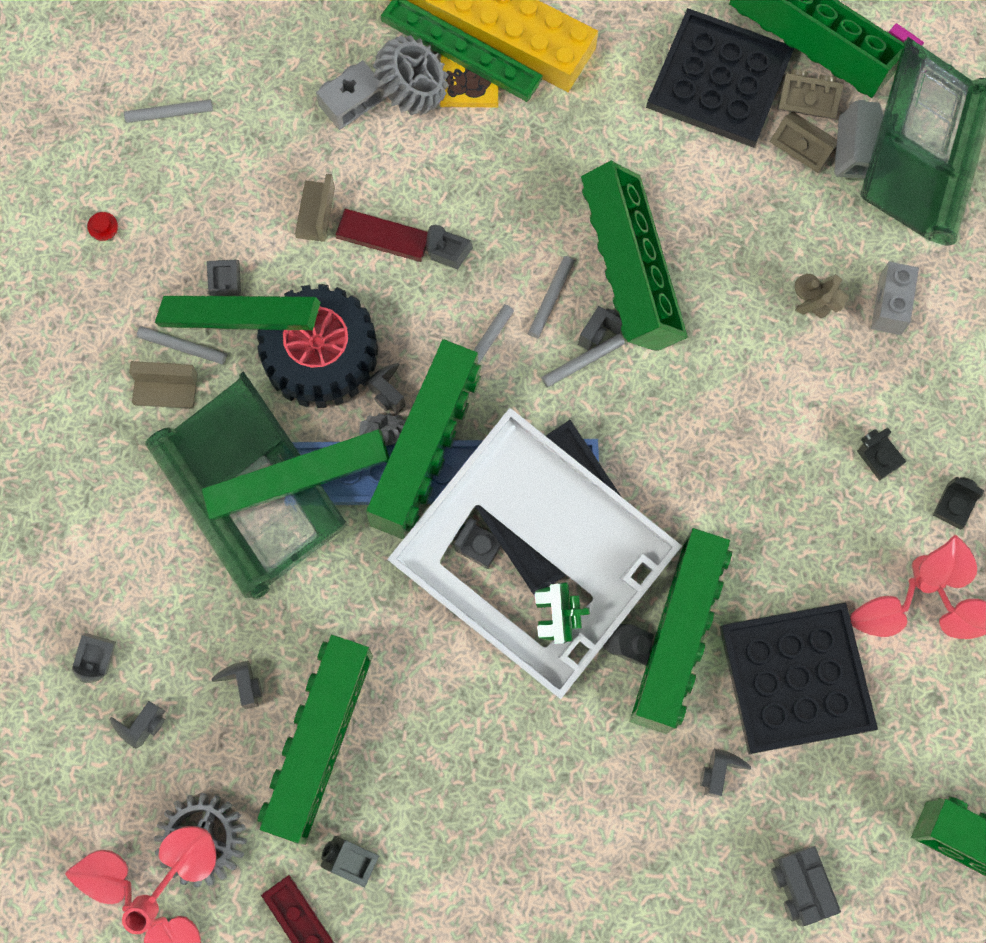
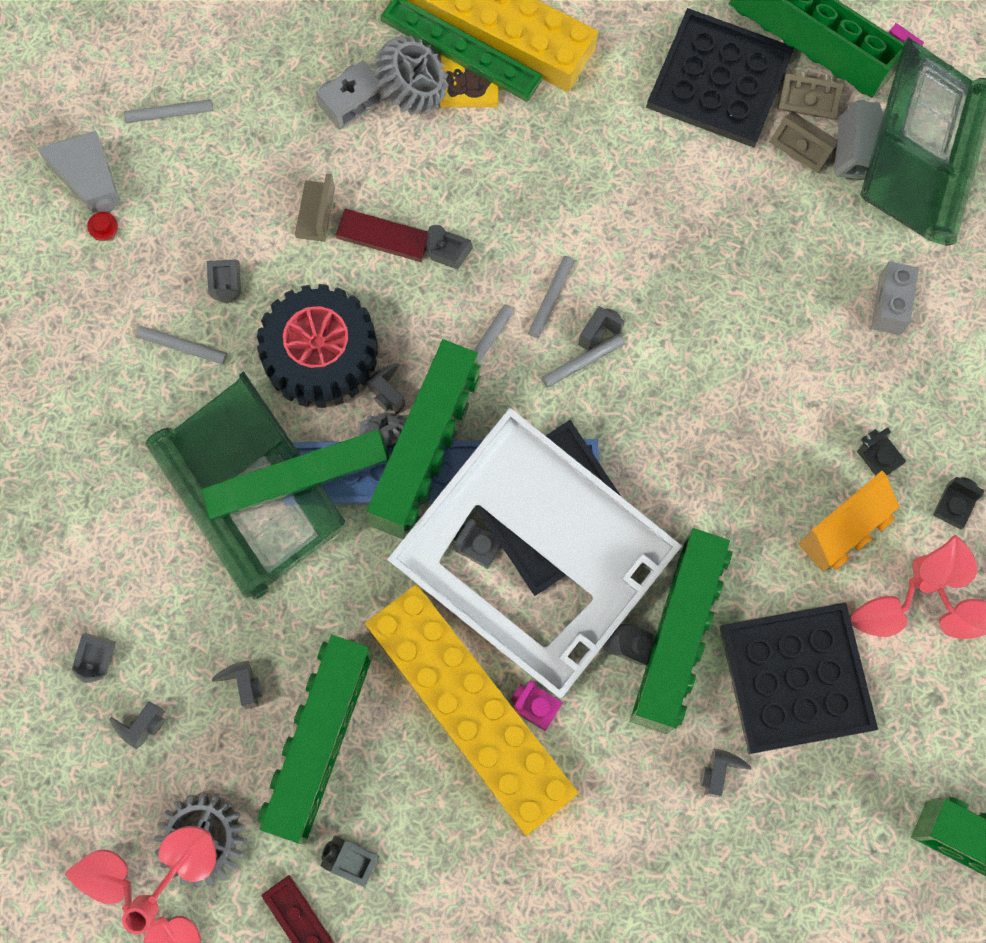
(84, 170): none -> light grey slope
(163, 384): dark tan panel -> none
(238, 312): green tile -> none
(471, 710): none -> yellow brick
(535, 705): none -> dark pink bracket
(563, 612): hips -> none
(633, 257): green brick -> none
(805, 886): dark grey brick -> none
(820, 295): dark tan hips -> none
(851, 524): none -> light orange slope

